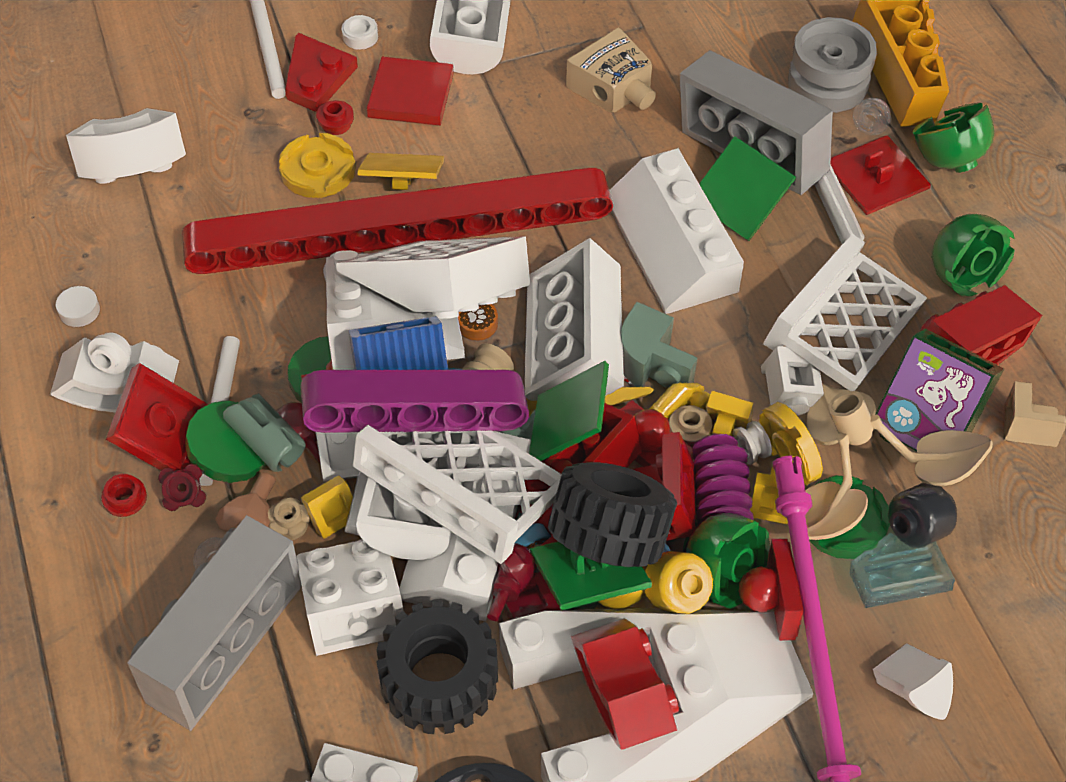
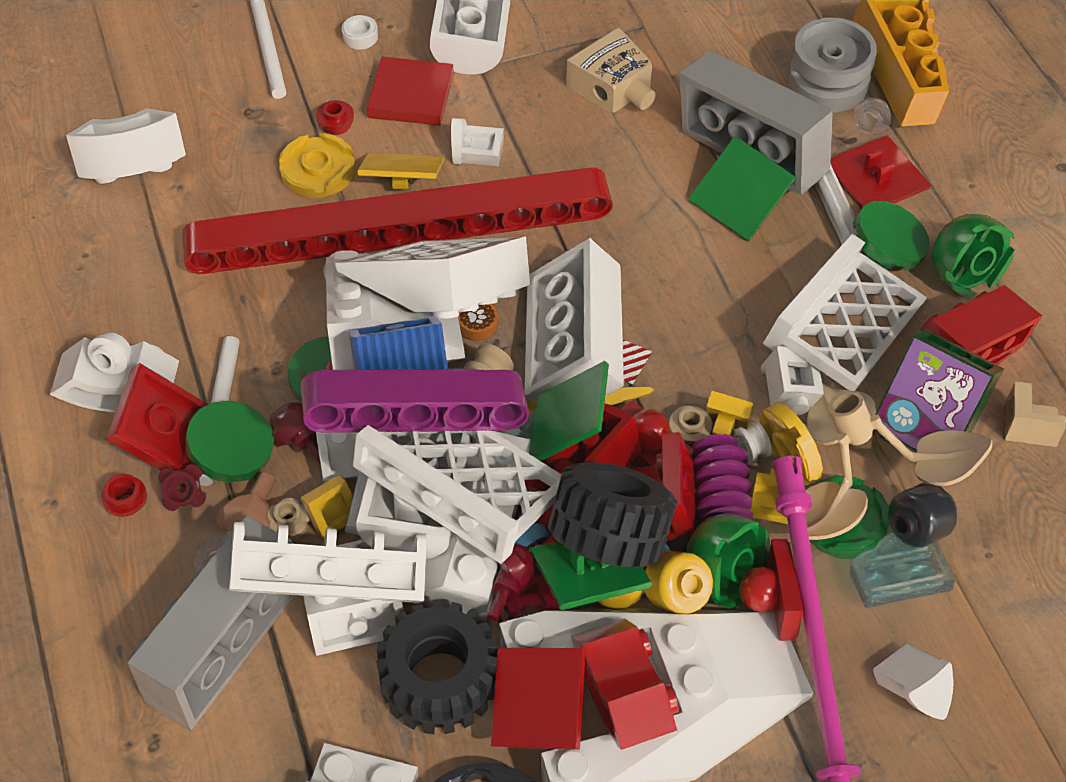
(77, 306): white tile -> none
(265, 432): sand green arm -> none
(316, 72): red wing -> none
(327, 568): none -> white hinge
(475, 143): none -> white tile
(538, 698): none -> red piece
(648, 350): sand green brick -> none
(675, 233): white slope -> none
(681, 395): yellow arm -> none
(891, 235): none -> green tile
(956, 138): green cylinder -> none

